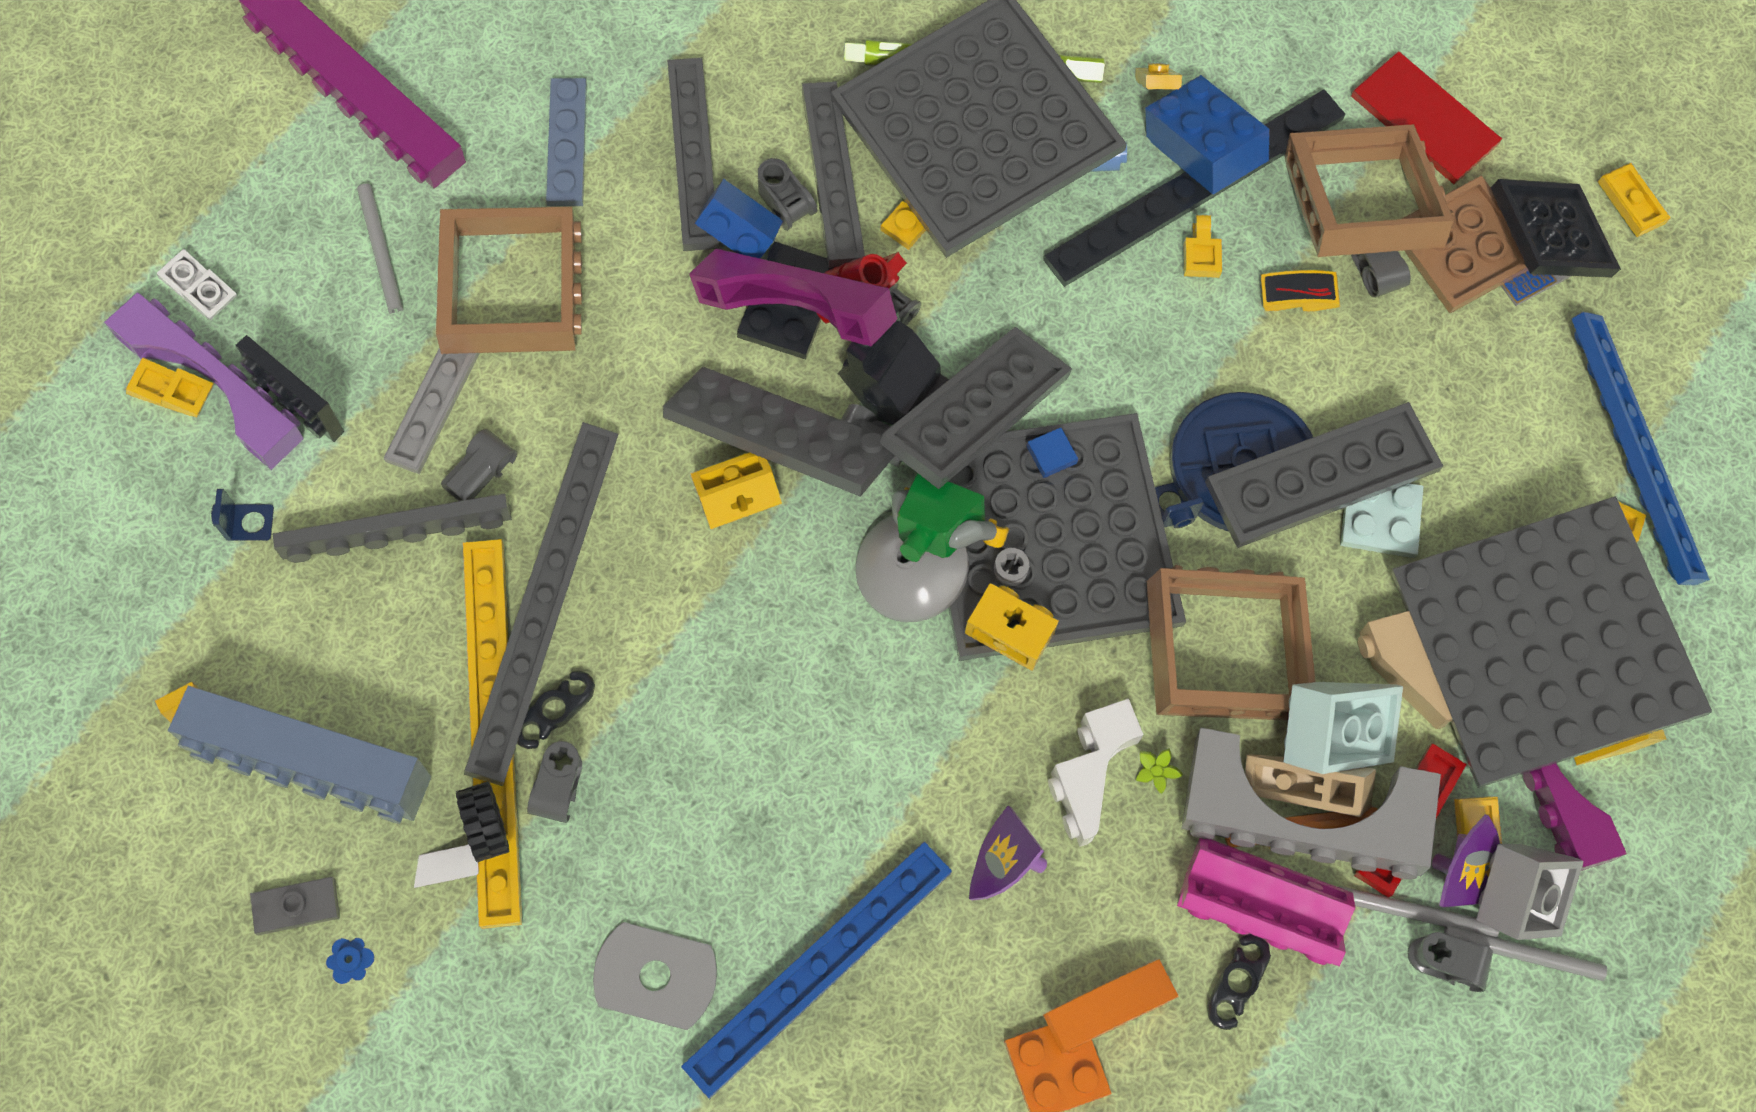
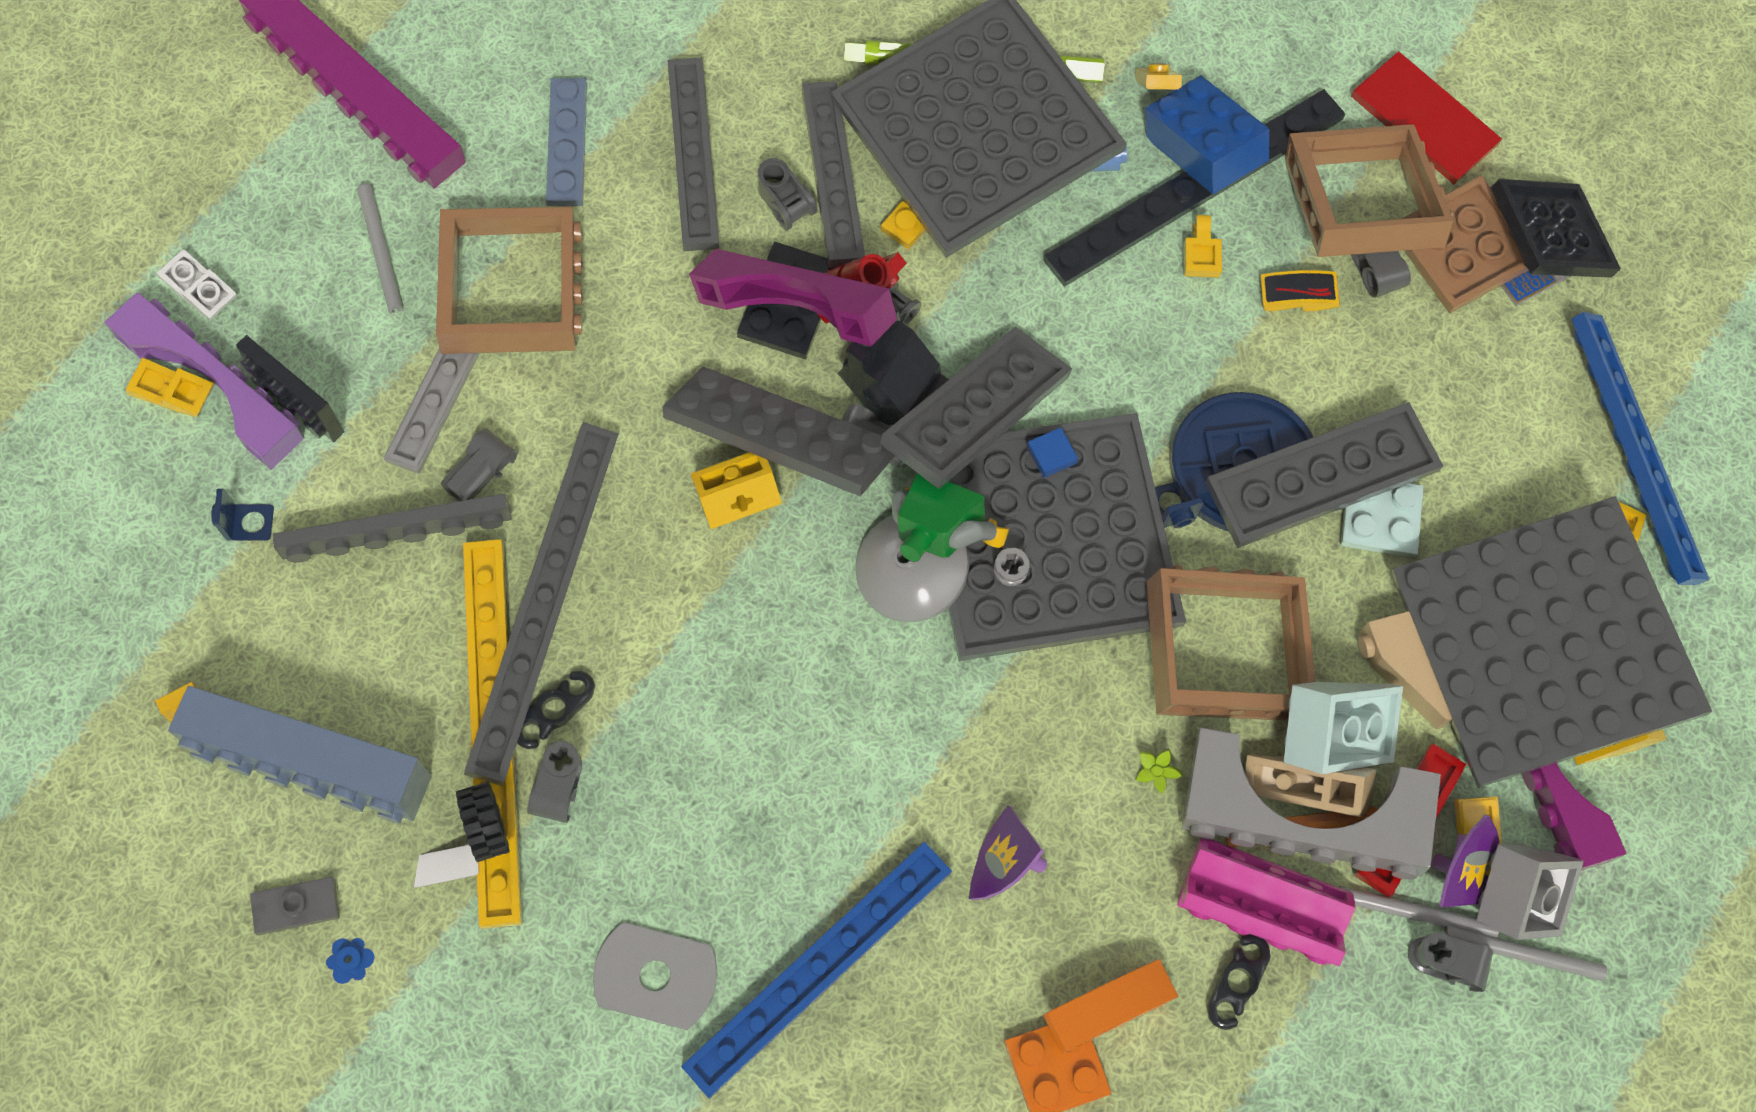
(738, 221): blue brick -> none
(1022, 643): yellow brick -> none
(1082, 779): white arch -> none
(1634, 199): yellow plate -> none

